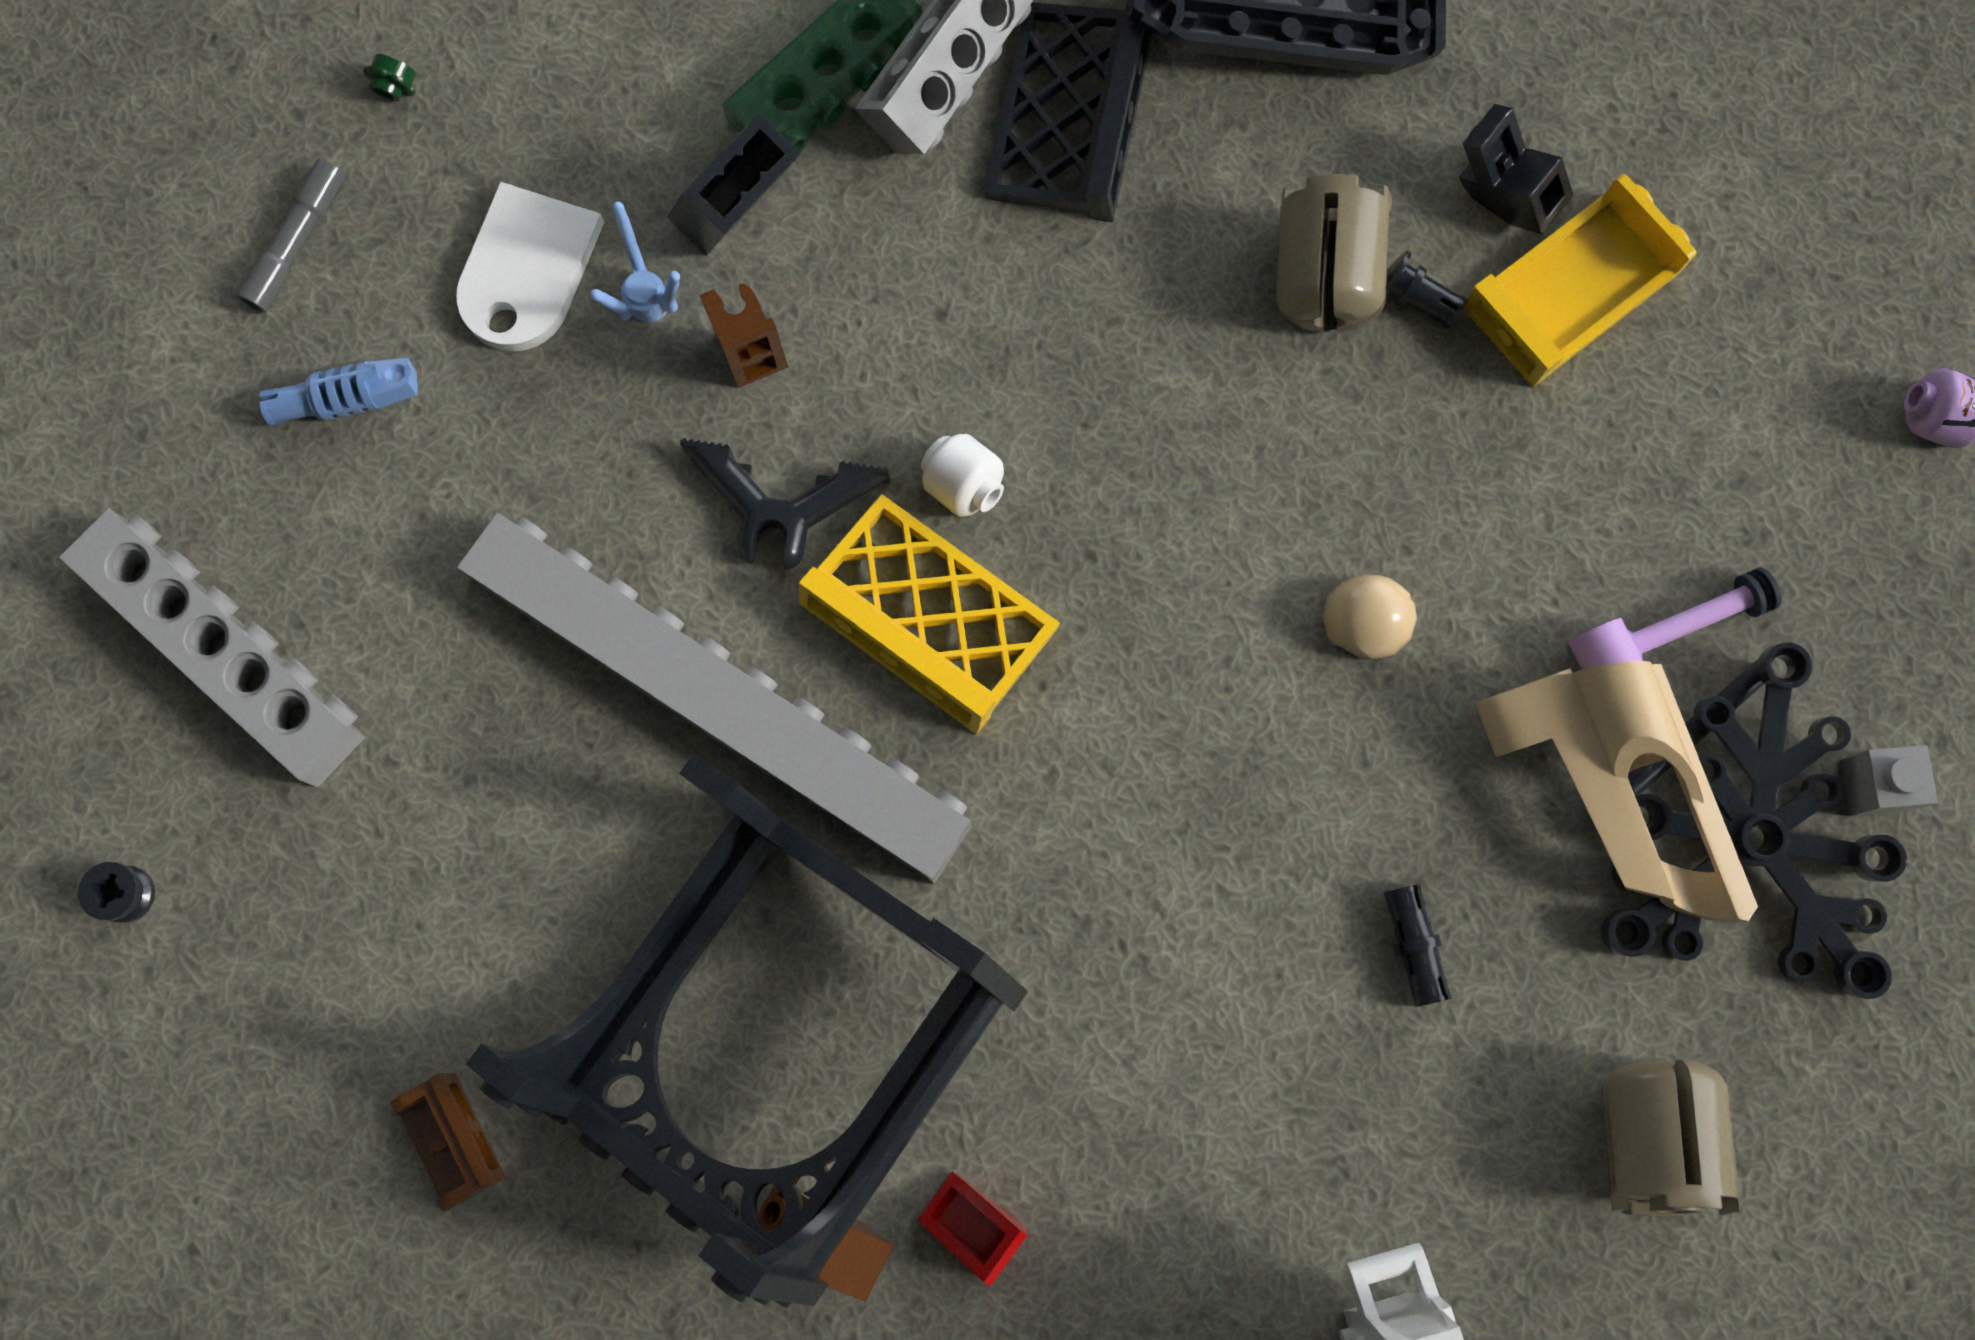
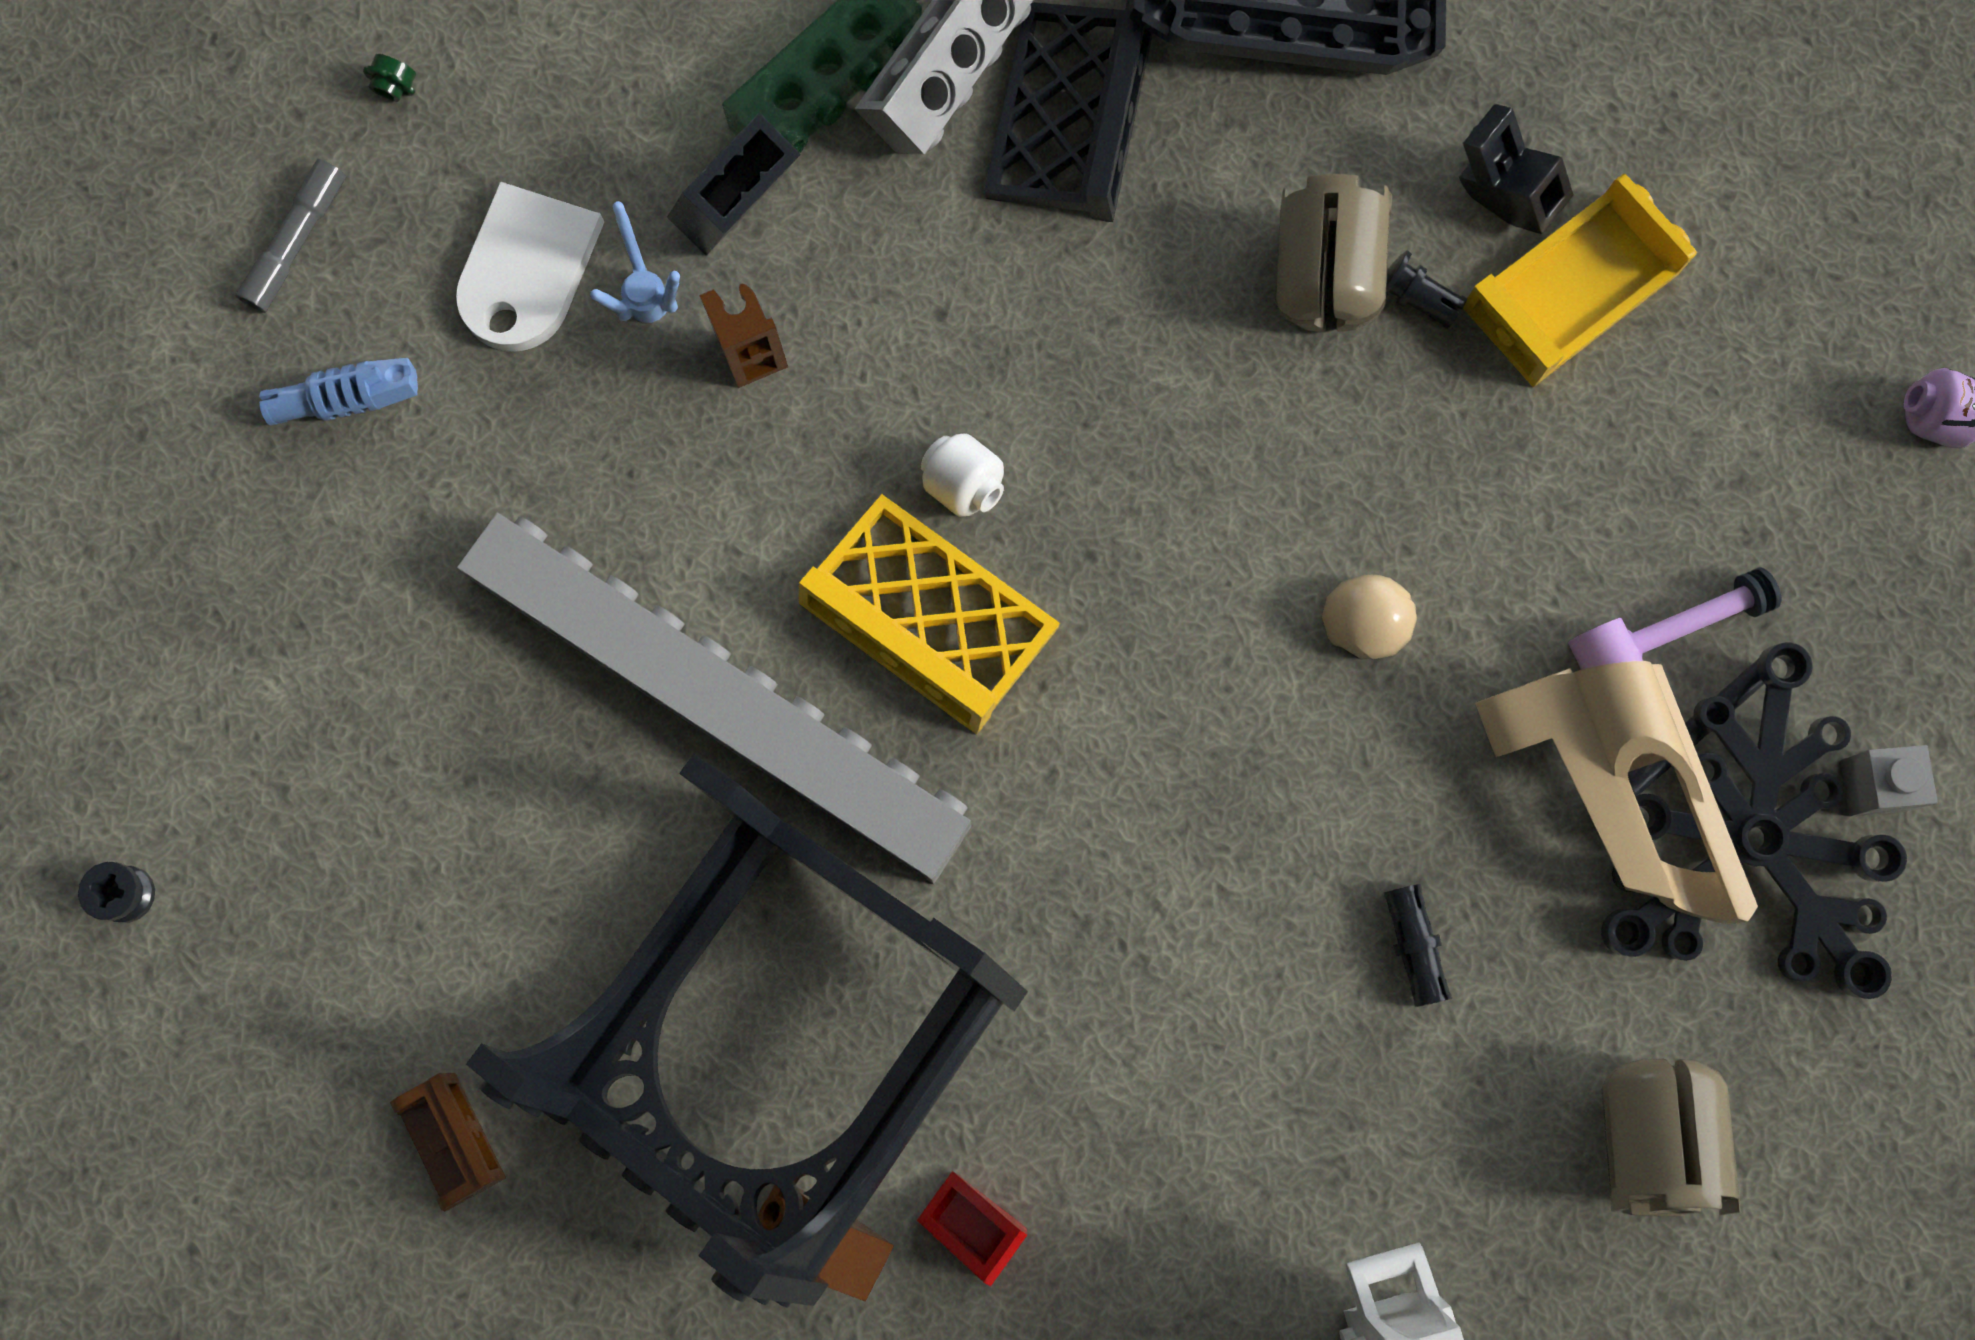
(107, 560): light grey brick -> none
(792, 516): black piece -> none

